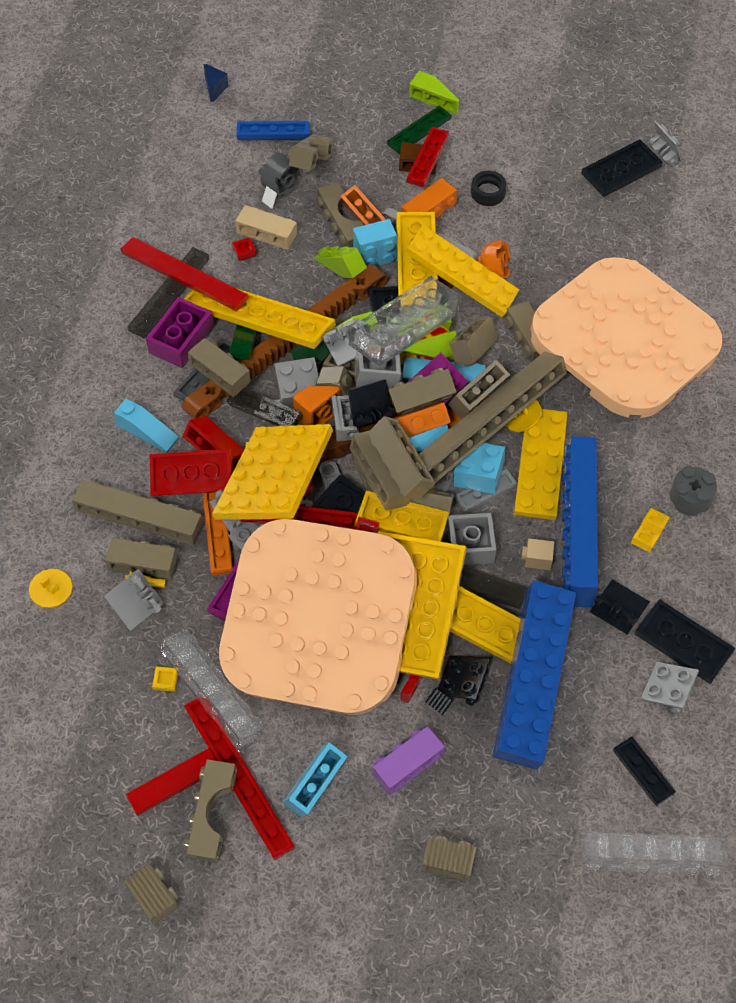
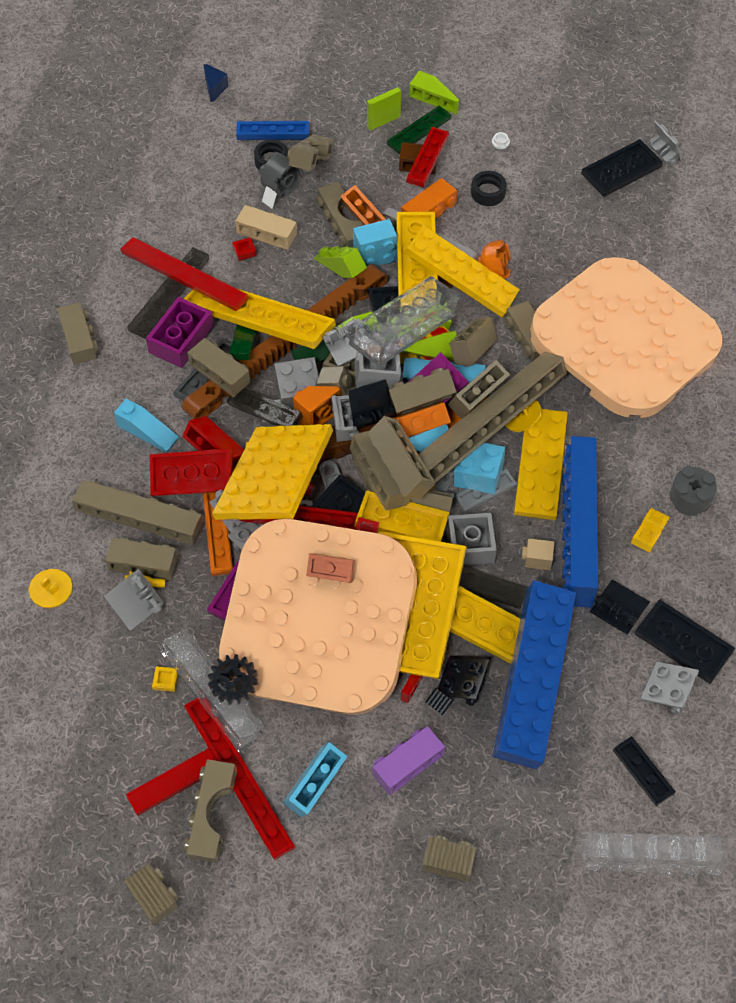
(78, 333): none -> dark tan brick
(239, 686): none -> black gear
(268, 146): none -> black tyre
(330, 568): none -> plate
(383, 108): none -> lime tile
(500, 140): none -> white plate

